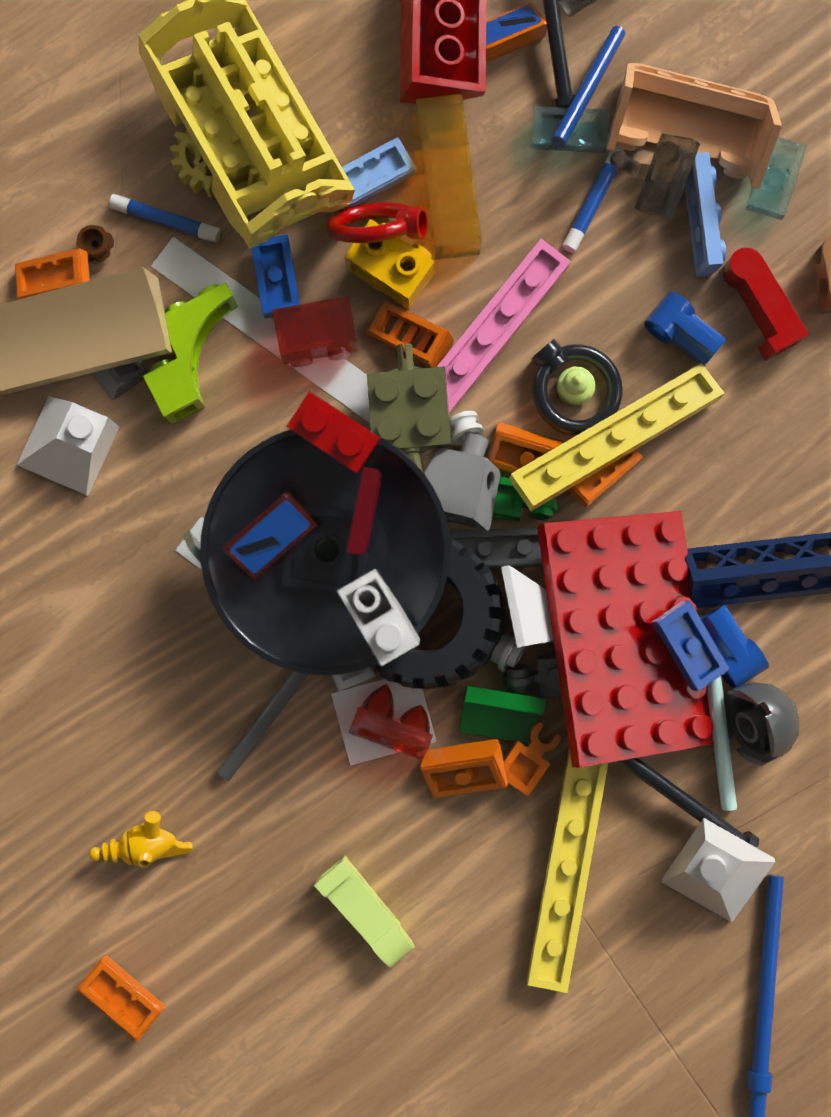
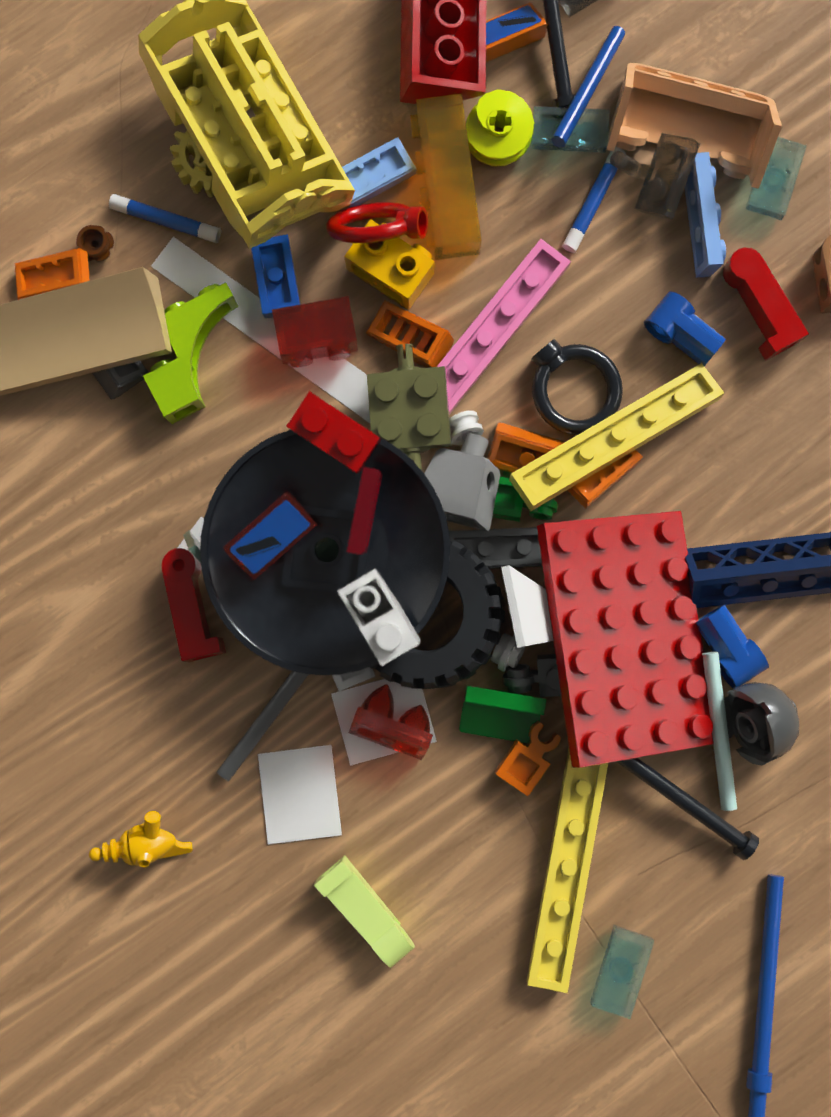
(68, 444): white slope -> none
(121, 997): orange plate -> none
(186, 606): none -> red leg
(299, 794): none -> white sticker
(464, 768): orange slope -> none
(505, 111): none -> neon yellow piece
(575, 386): yellowish green plate -> none
(622, 972): none -> clear light blue plate
(690, 645): blue plate -> none
(718, 870): white slope -> none

